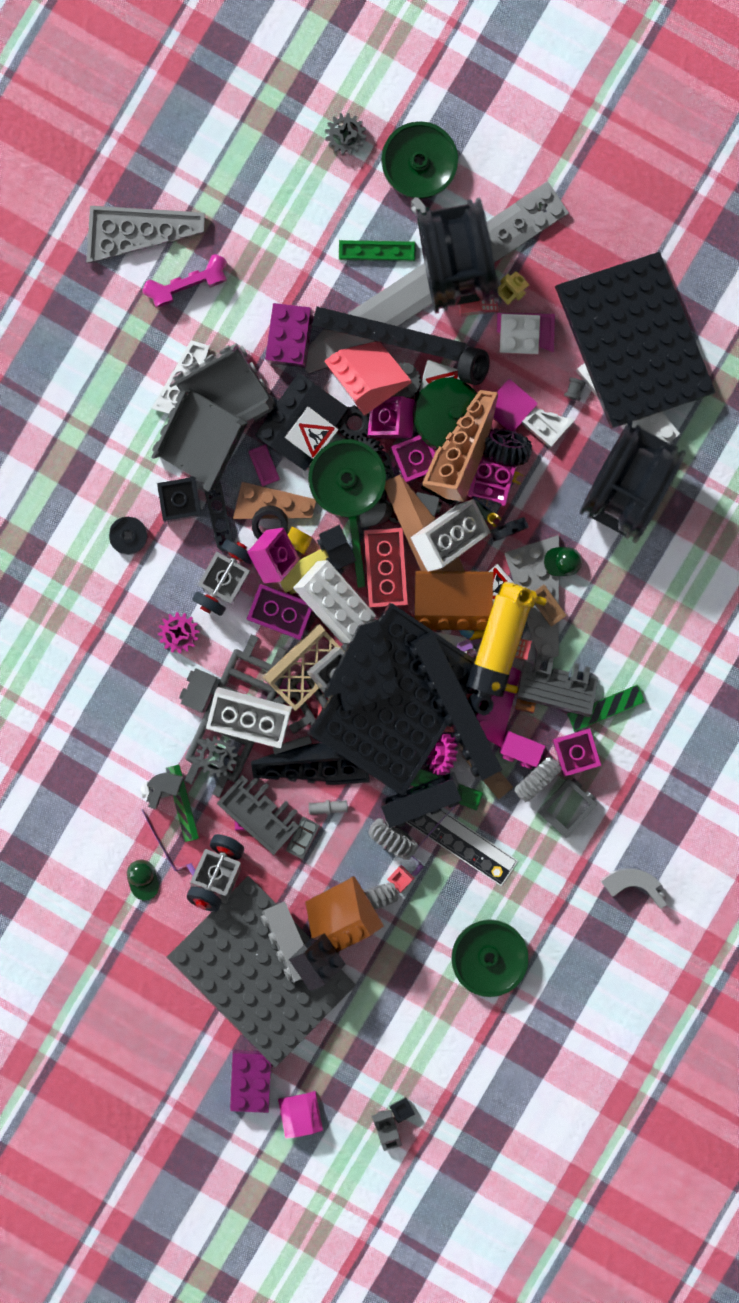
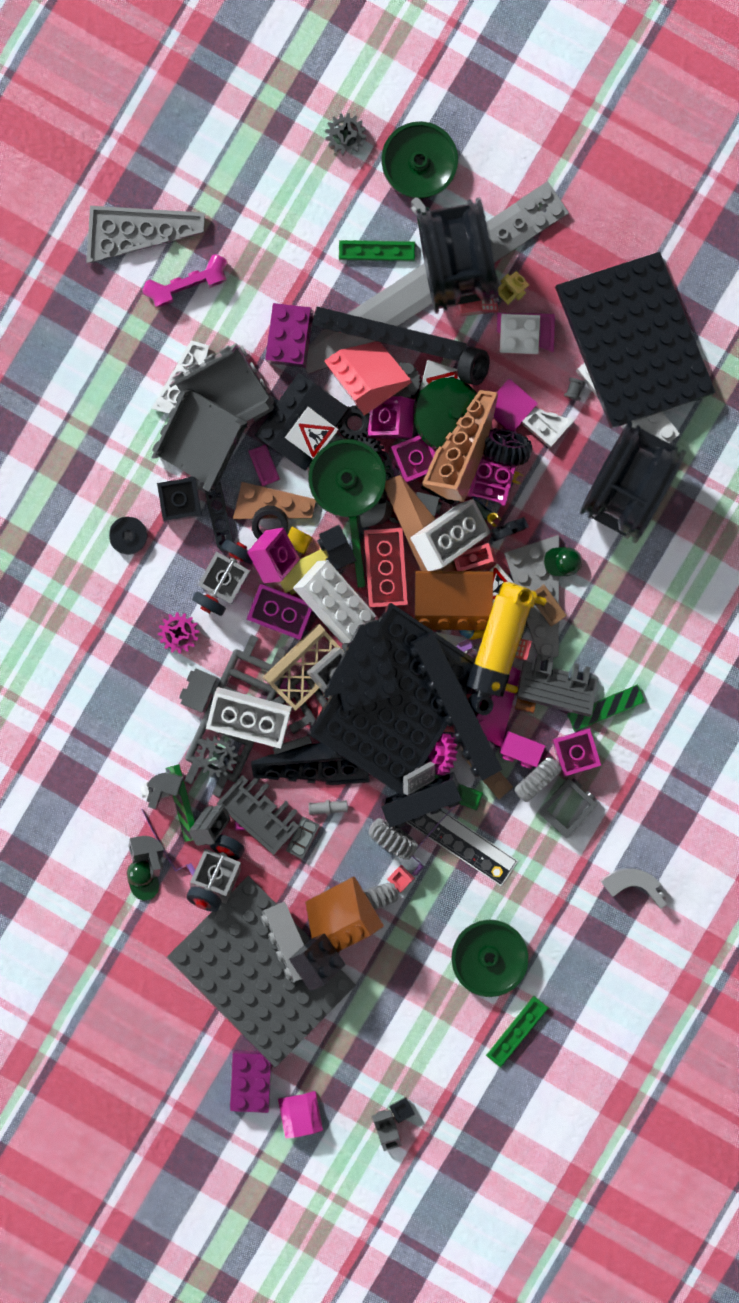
(147, 848): none -> dark grey brick
(209, 825): none -> dark grey brick
(419, 778): none -> light grey tile
(476, 559): none -> coral slope
(517, 1031): none -> green tile

